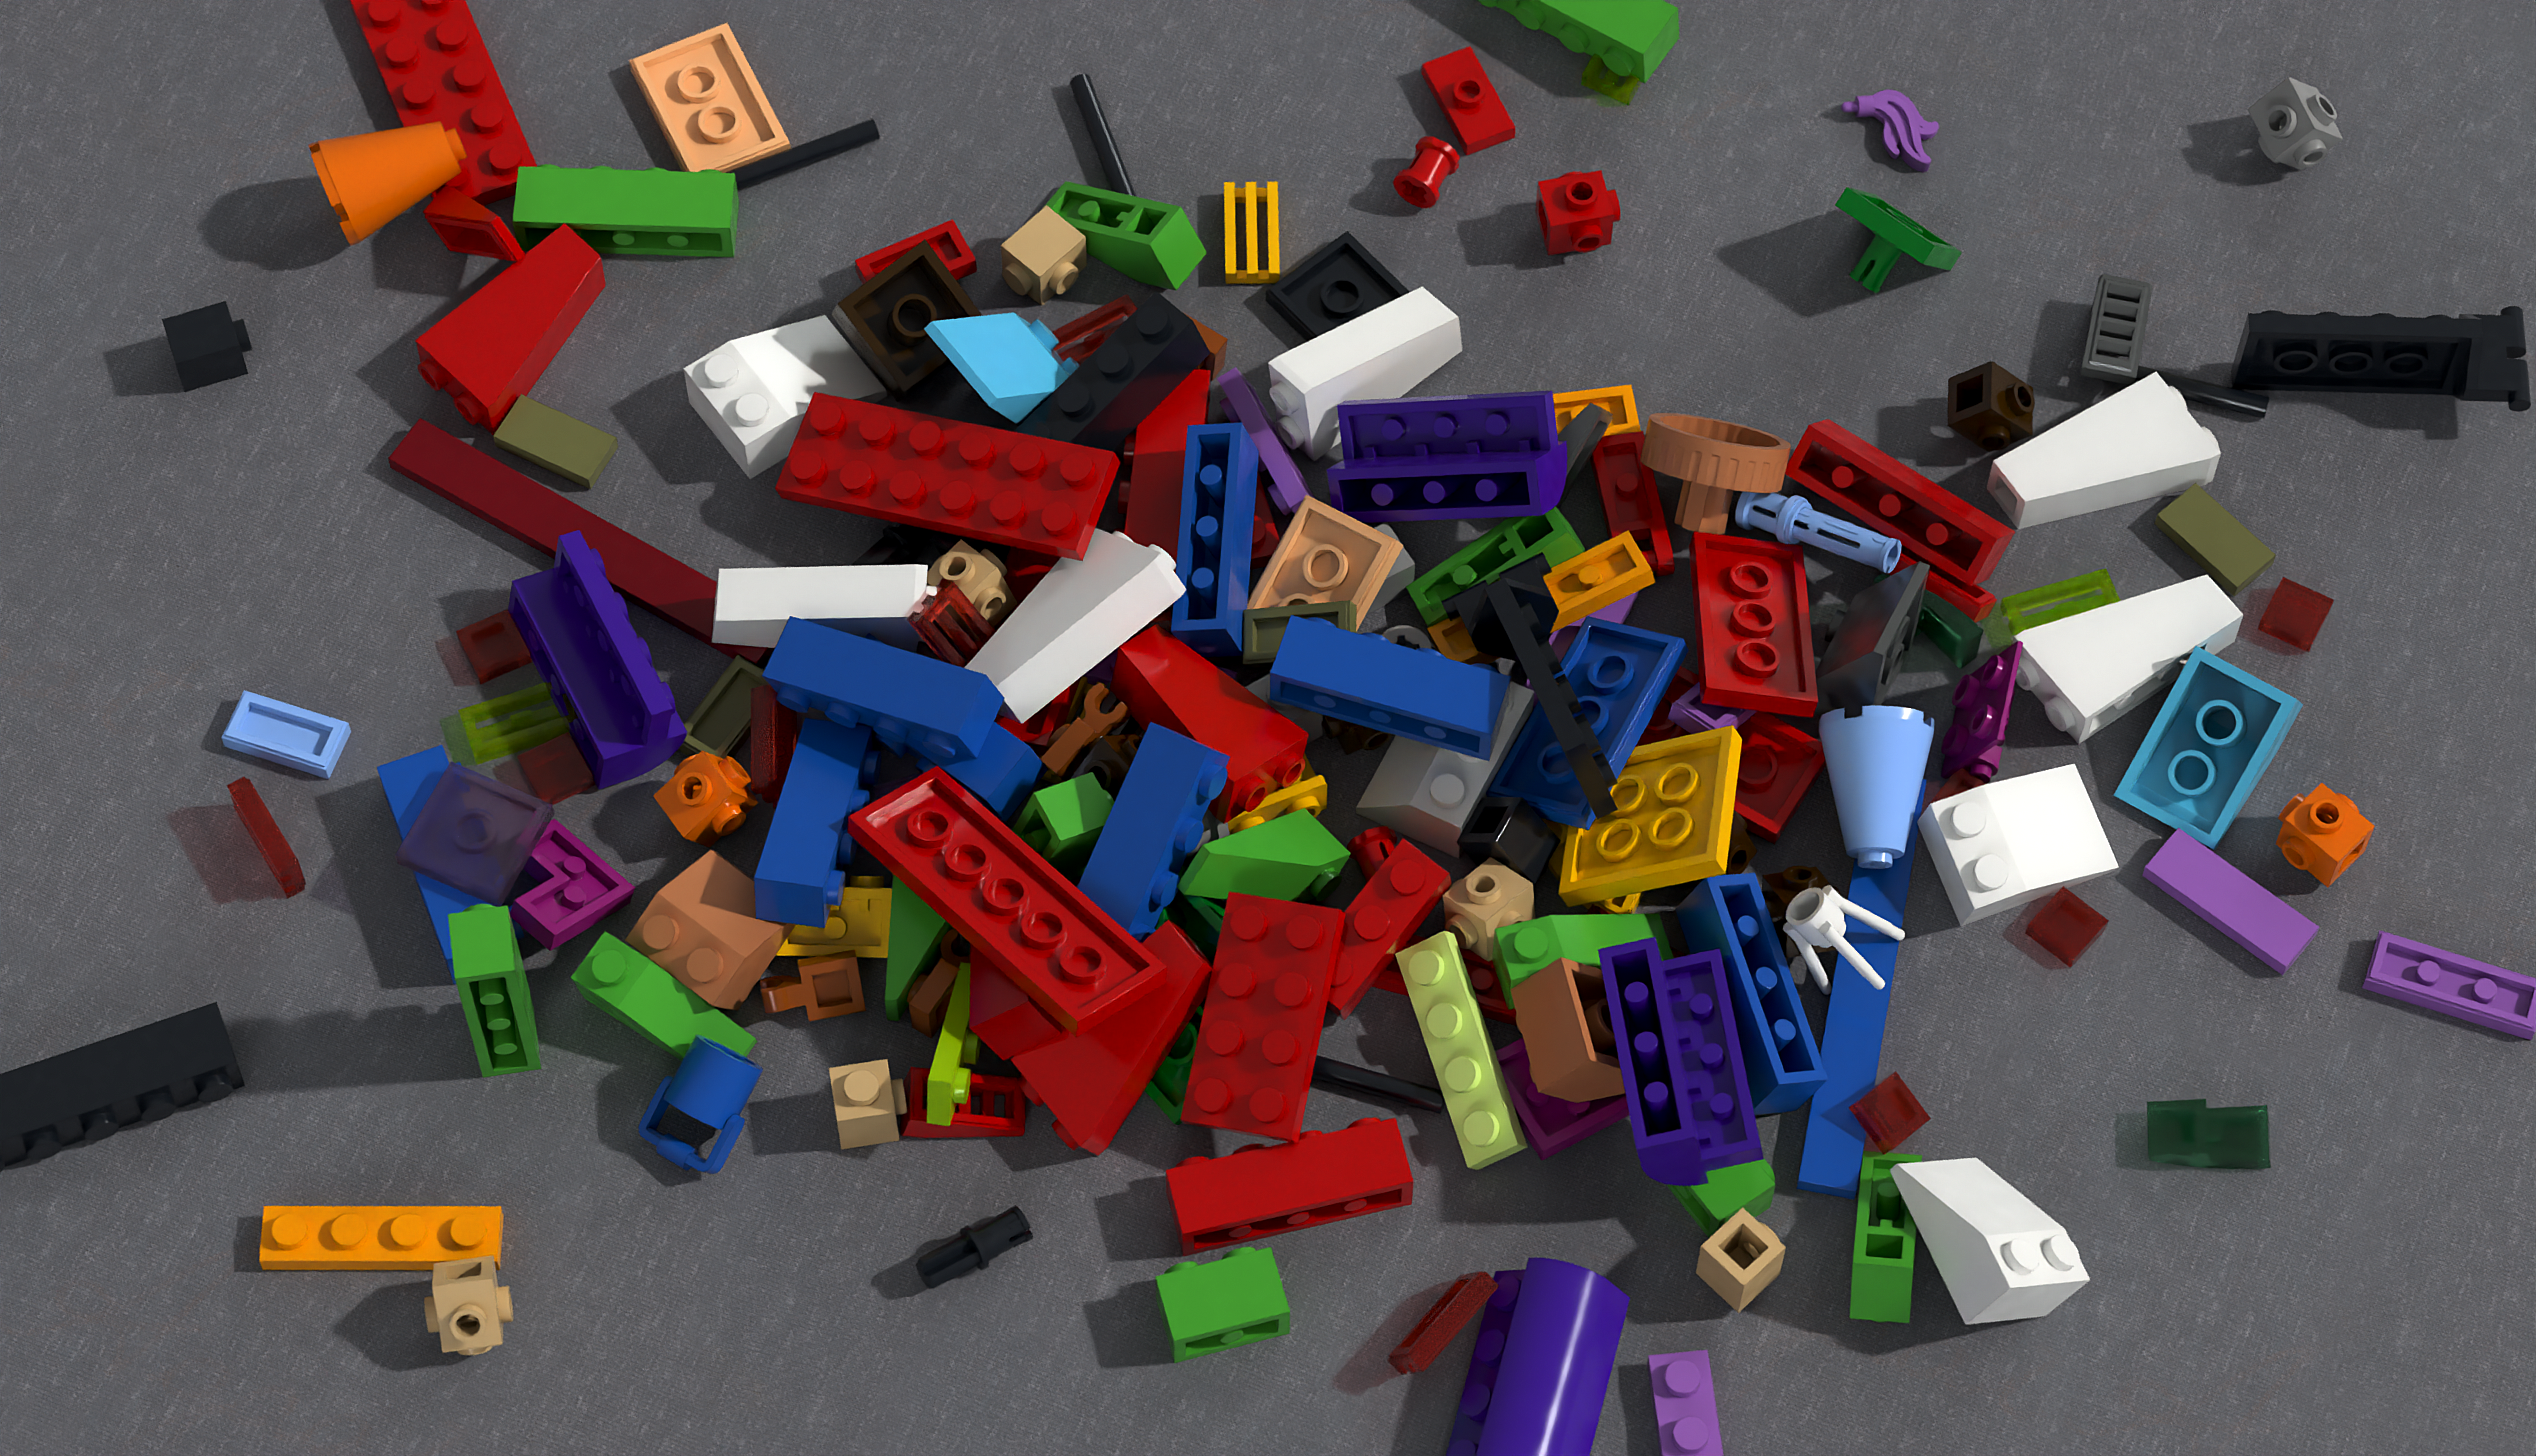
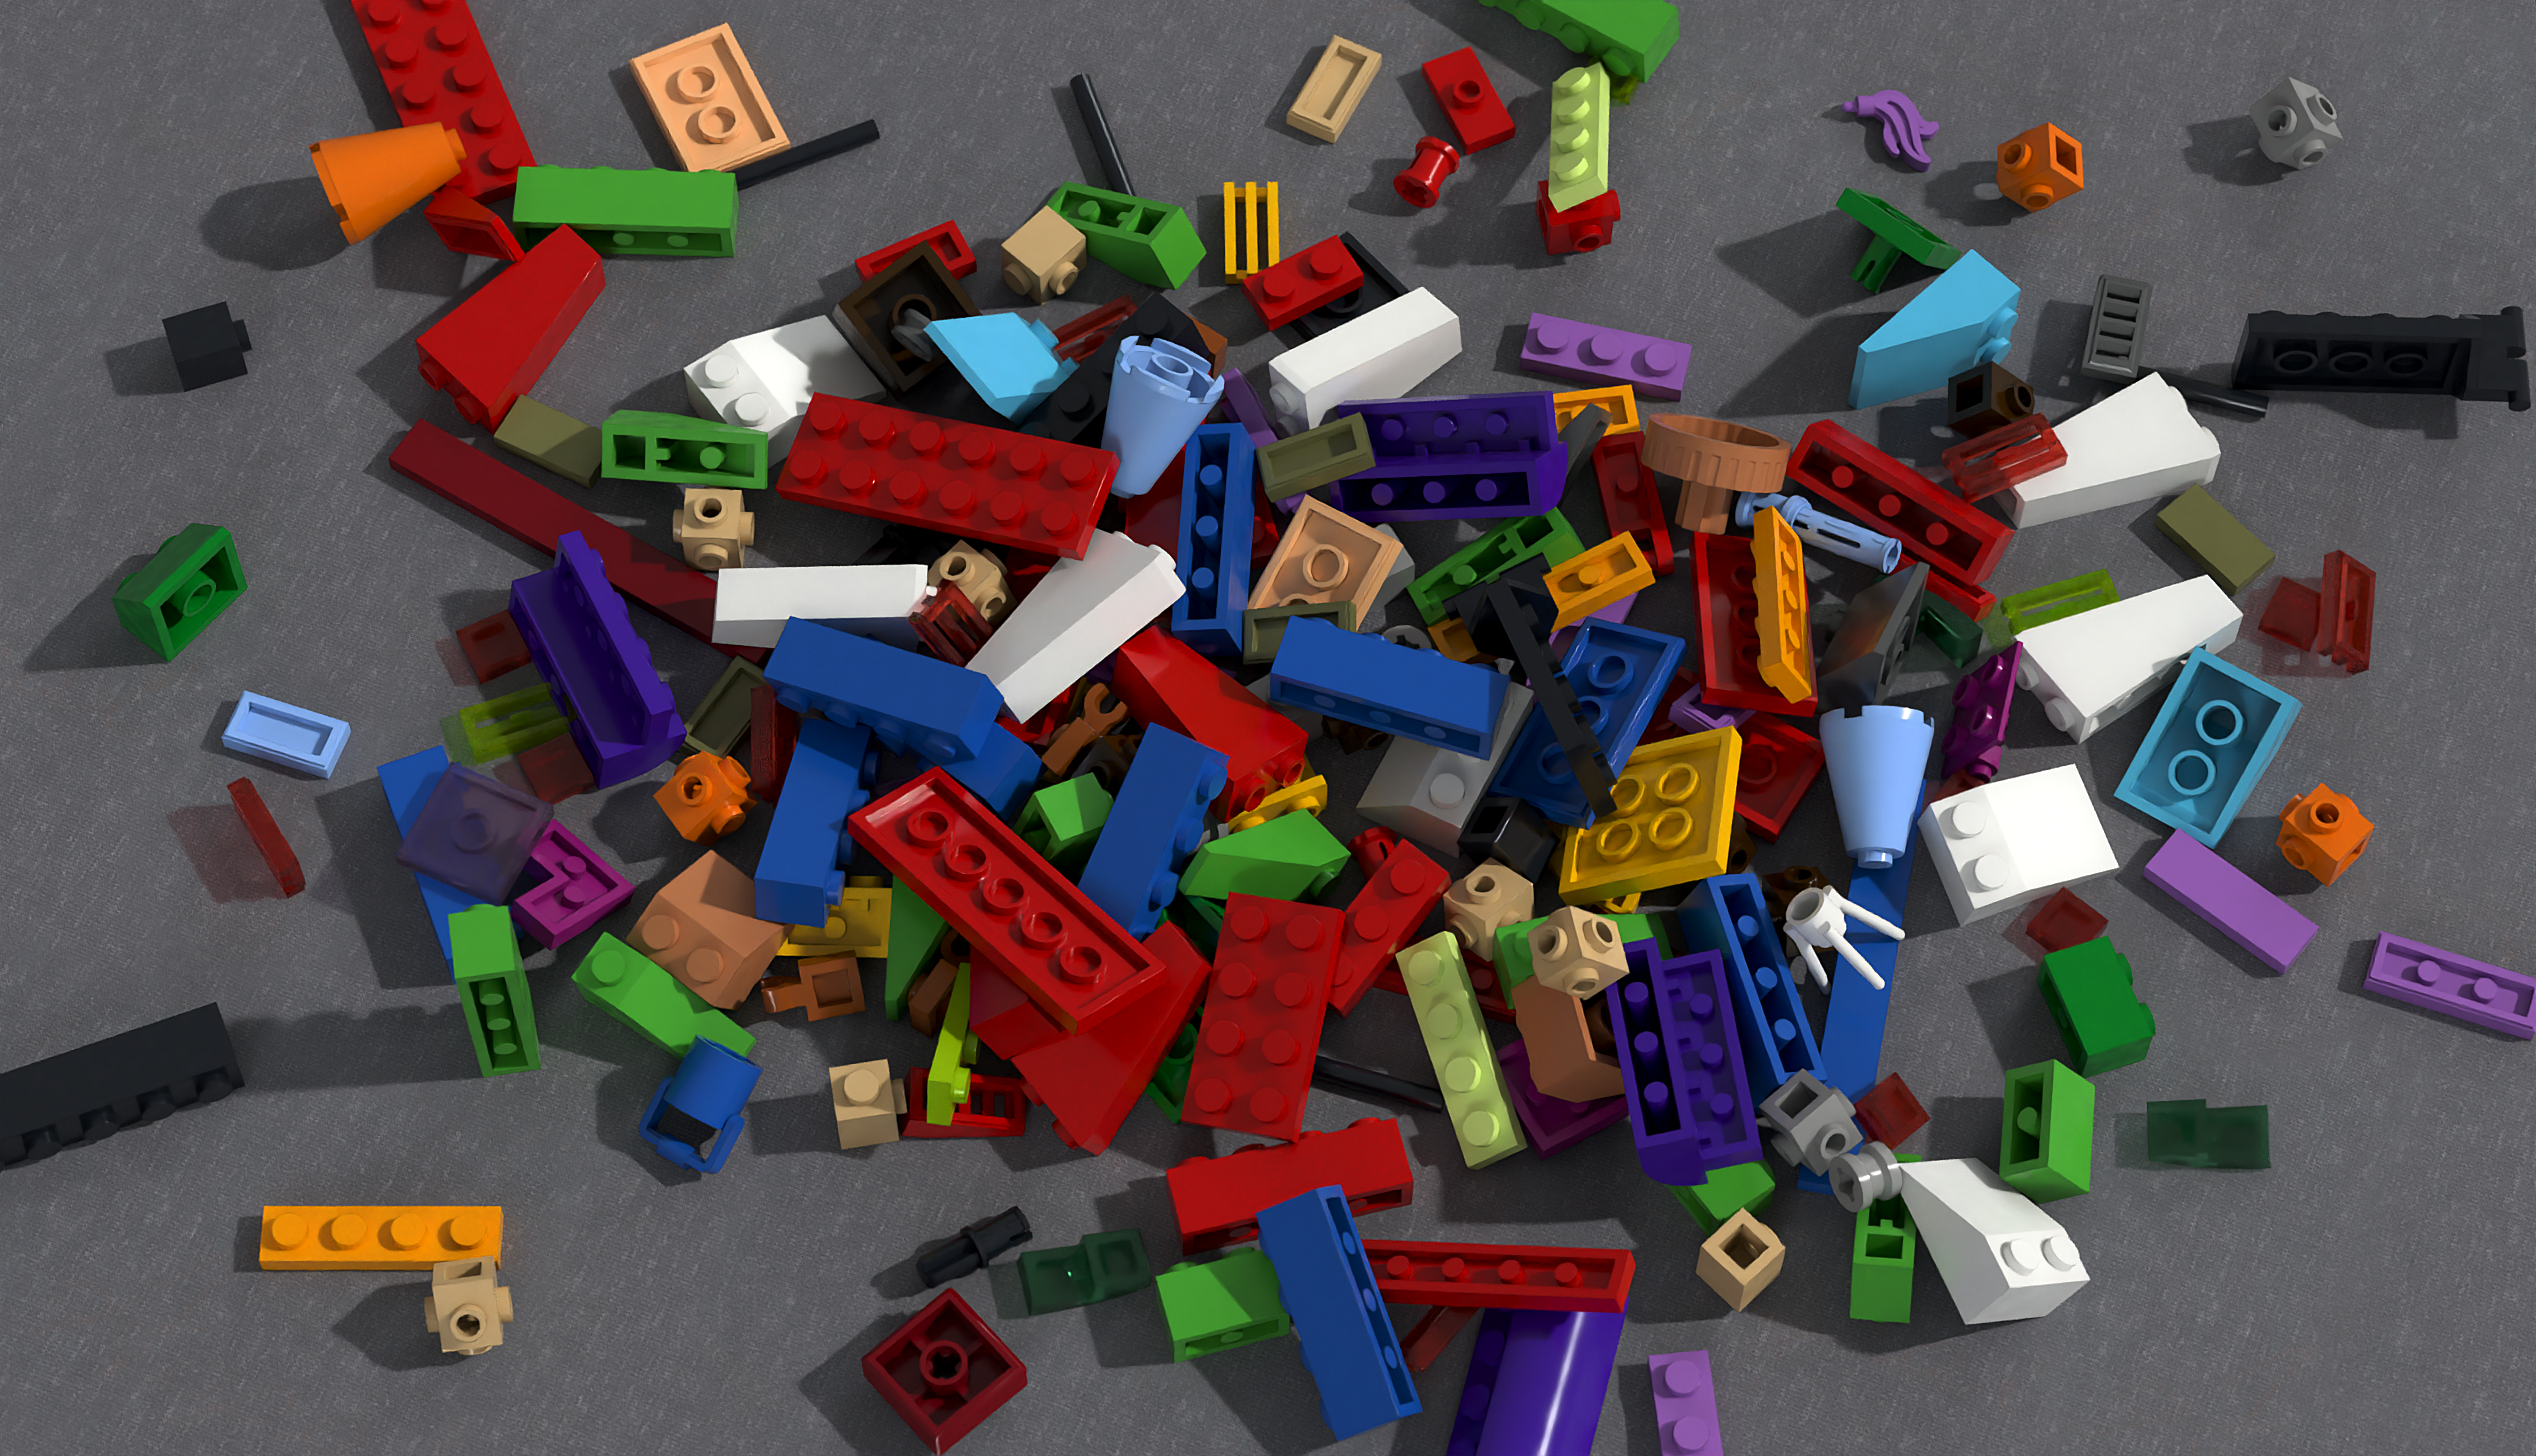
(181, 589): none -> green slope
(683, 450): none -> bright green slope
(713, 528): none -> tan brick
(914, 336): none -> dark grey bush
(944, 1335): none -> dark red brick
(1085, 1273): none -> clear green slope
(1153, 409): none -> light blue cone
(1302, 283): none -> red plate
(1315, 457): none -> olive tile
(1334, 89): none -> tan tile
(1337, 1312): none -> blue brick
(1501, 1275): none -> red plate
(1577, 952): none -> tan brick
(1579, 136): none -> yellowish green plate
(1605, 356): none -> medium lavender plate
(1780, 605): none -> light orange plate
(1821, 1127): none -> light grey brick
(1865, 1176): none -> light grey wheel
(1939, 334): none -> medium azure slope
(2012, 475): none -> clear red tile
(2040, 167): none -> orange brick
(2047, 1131): none -> bright green brick
(2096, 1007): none -> green brick
(2346, 611): none -> clear red tile

